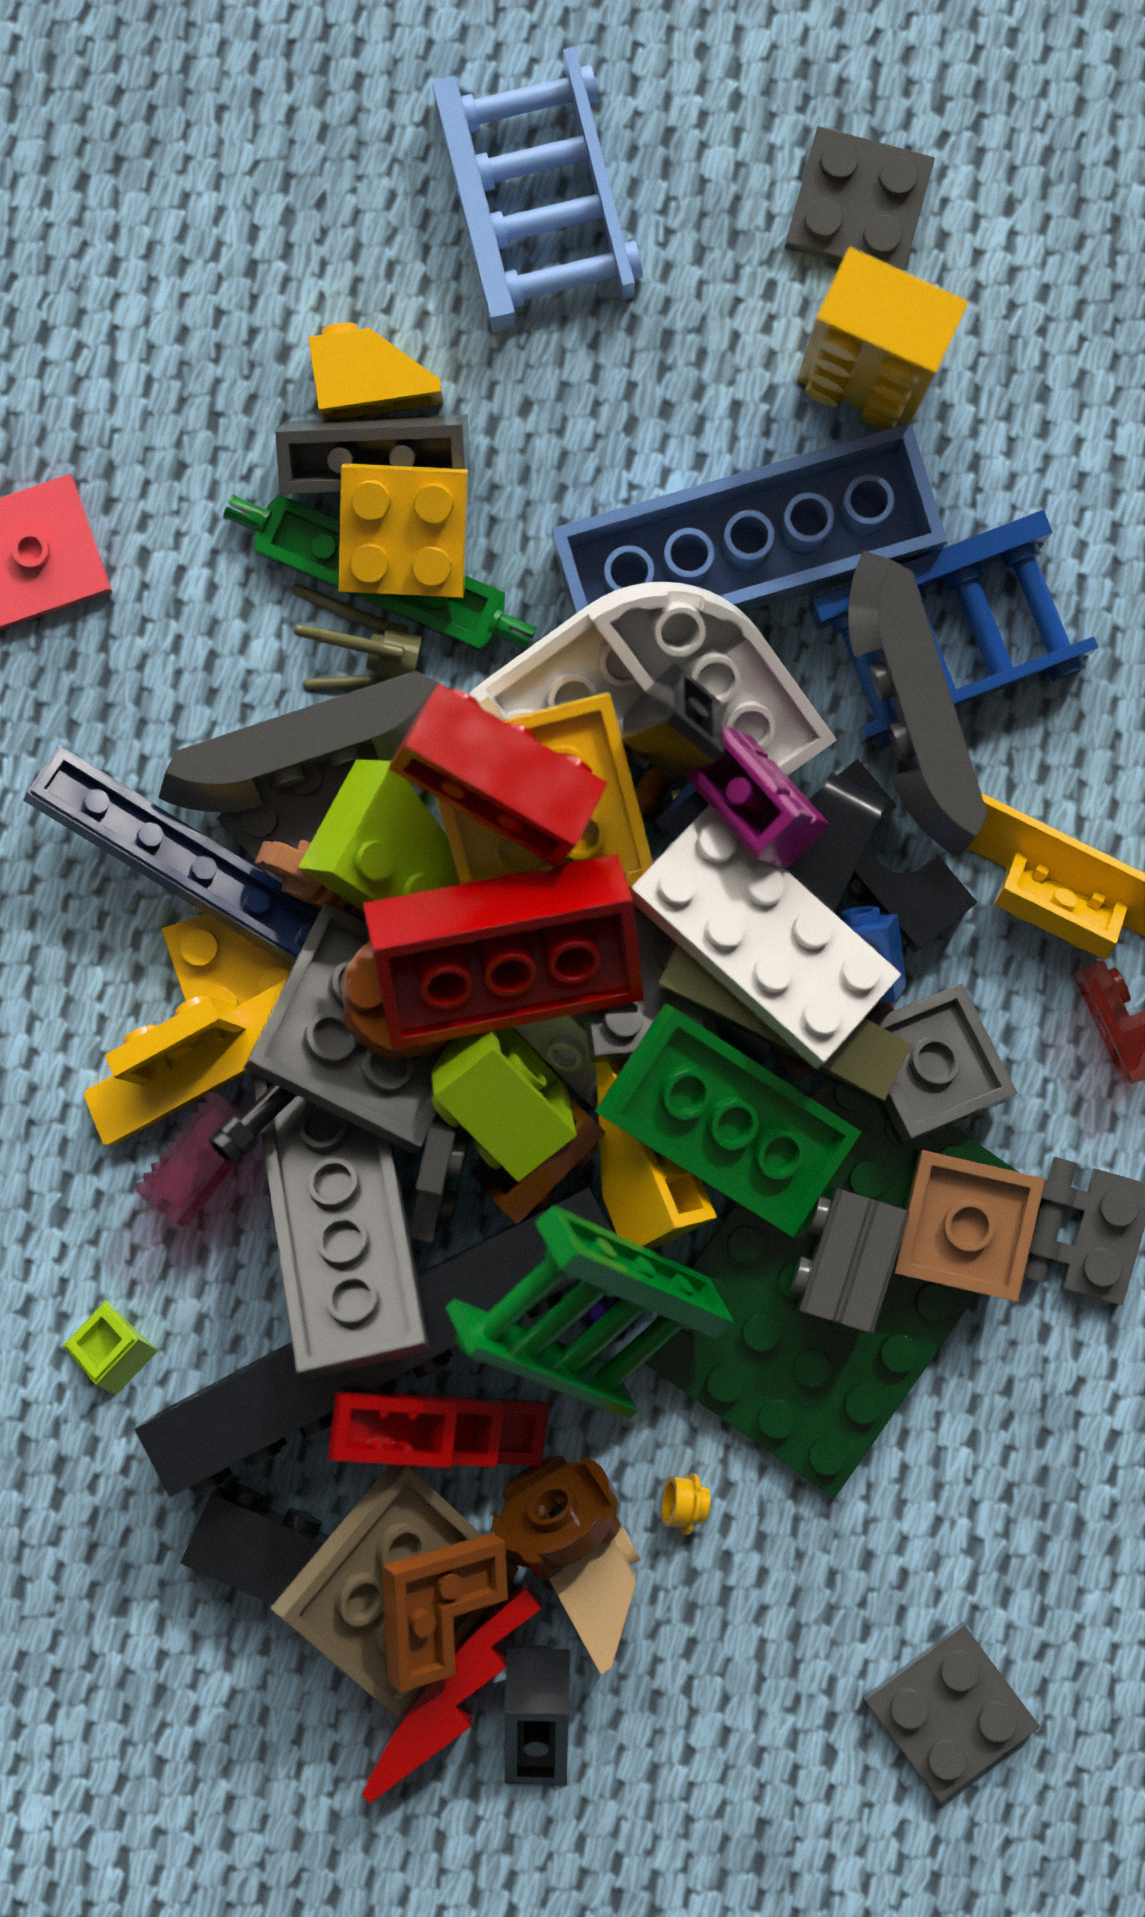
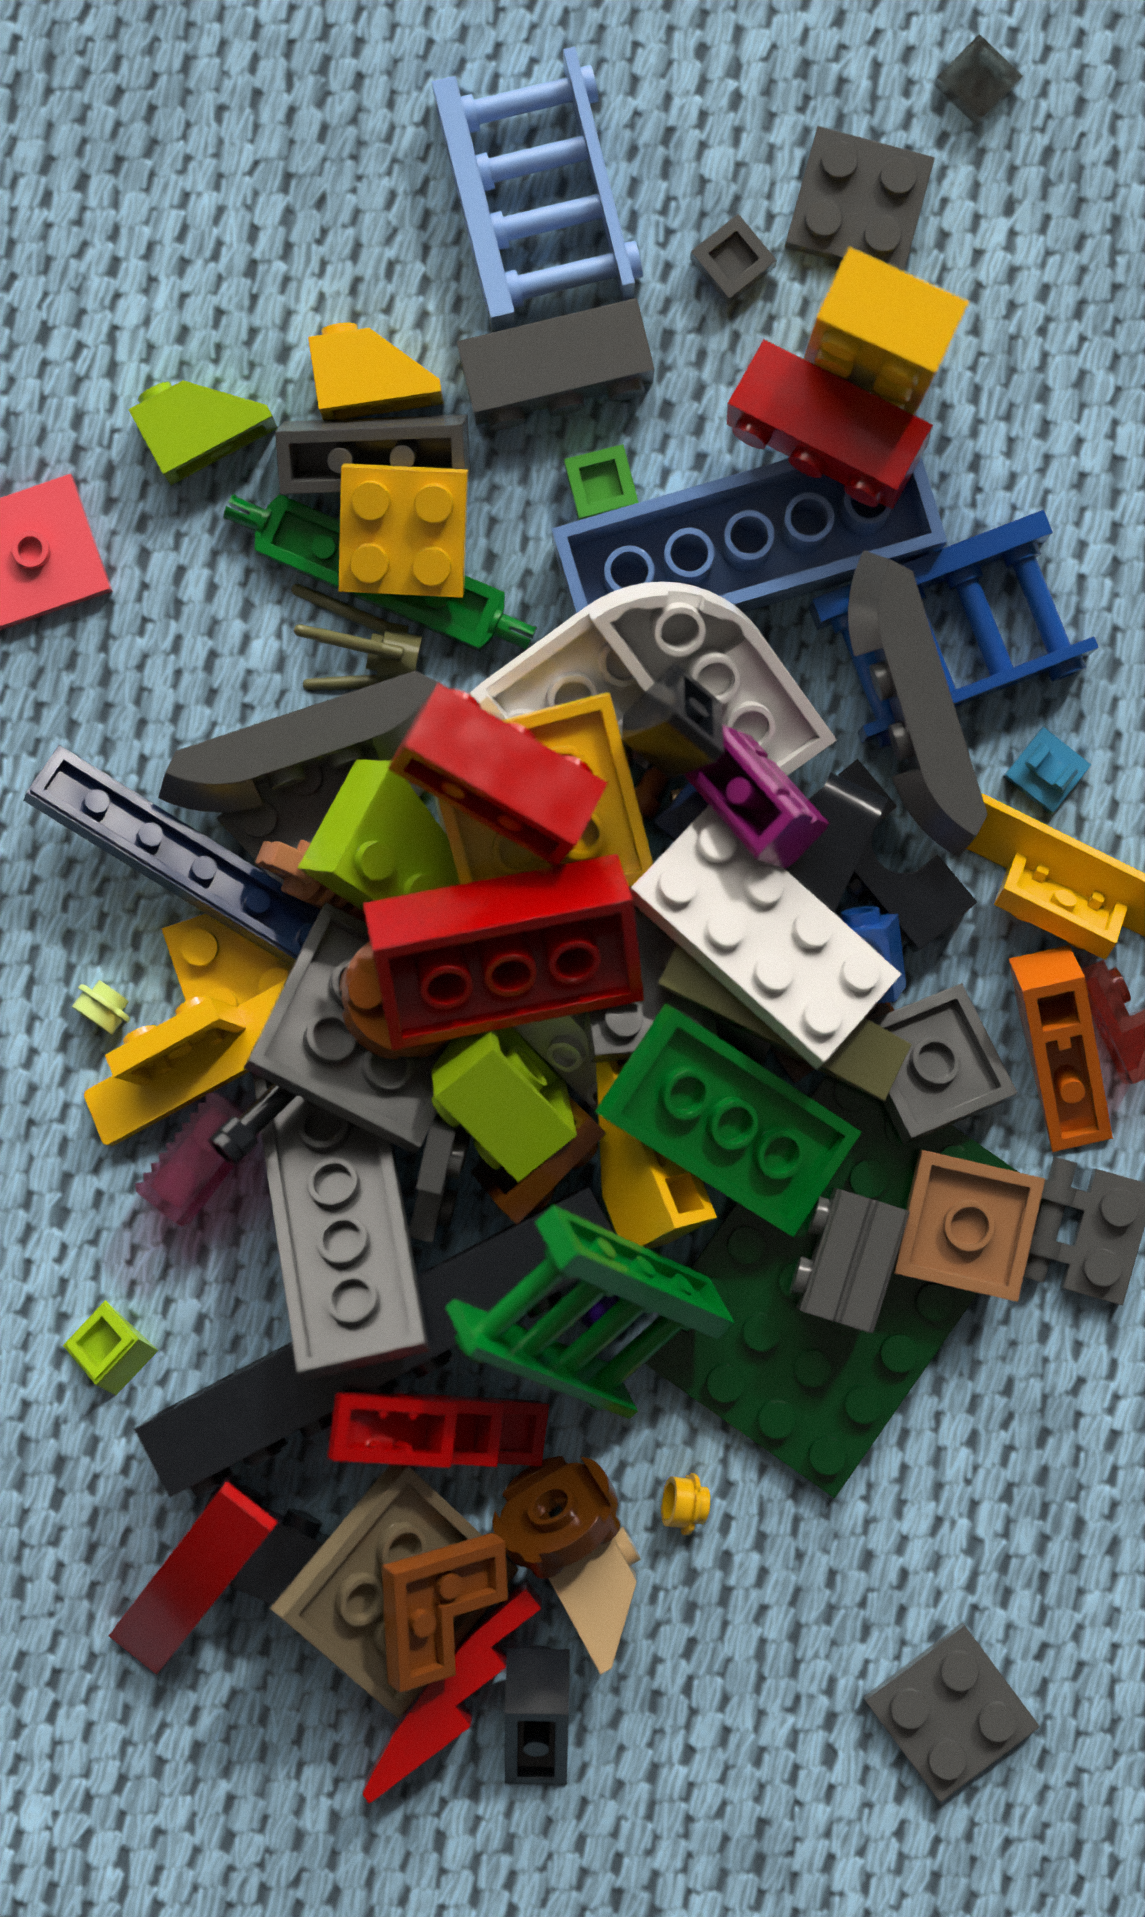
(102, 1006): none -> yellowish green plate
(192, 1577): none -> red slope
(196, 426): none -> lime slope
(557, 364): none -> dark grey brick
(600, 481): none -> bright green plate
(733, 259): none -> dark grey plate
(827, 425): none -> red brick
(978, 80): none -> clear smoke plate
(1047, 770): none -> dark azure tile
(1061, 1046): none -> orange slope

